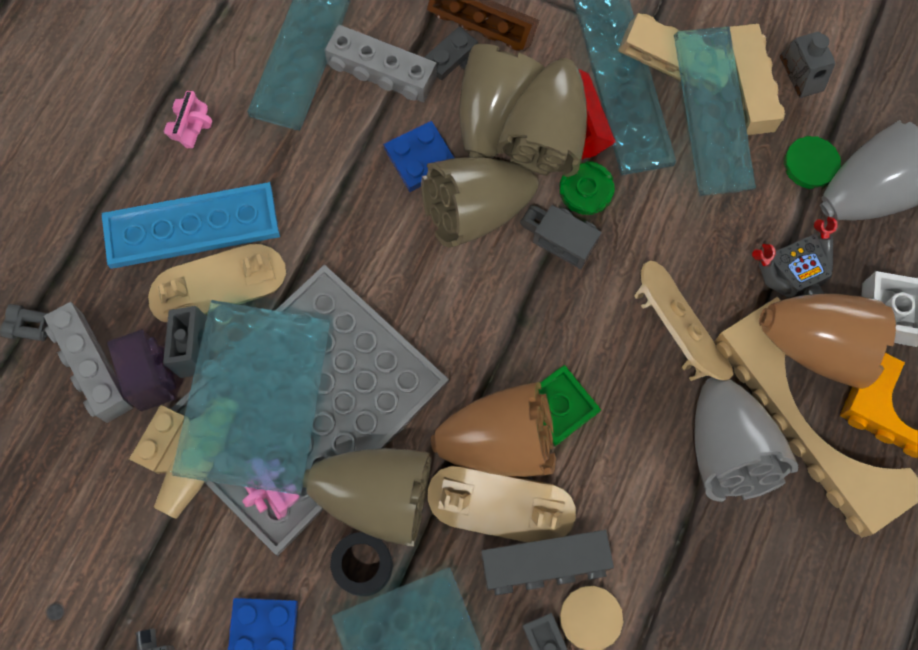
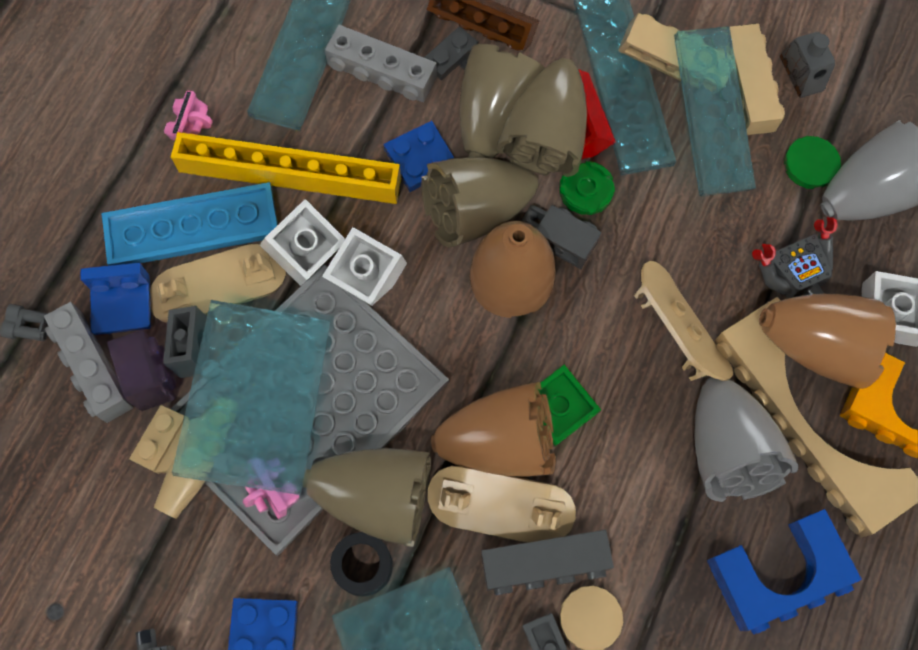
(118, 297): none -> blue bracket
(287, 167): none -> yellow brick
(302, 242): none -> white brick
(365, 267): none -> white slope
(513, 270): none -> medium nougat cylinder
(827, 572): none -> blue arch

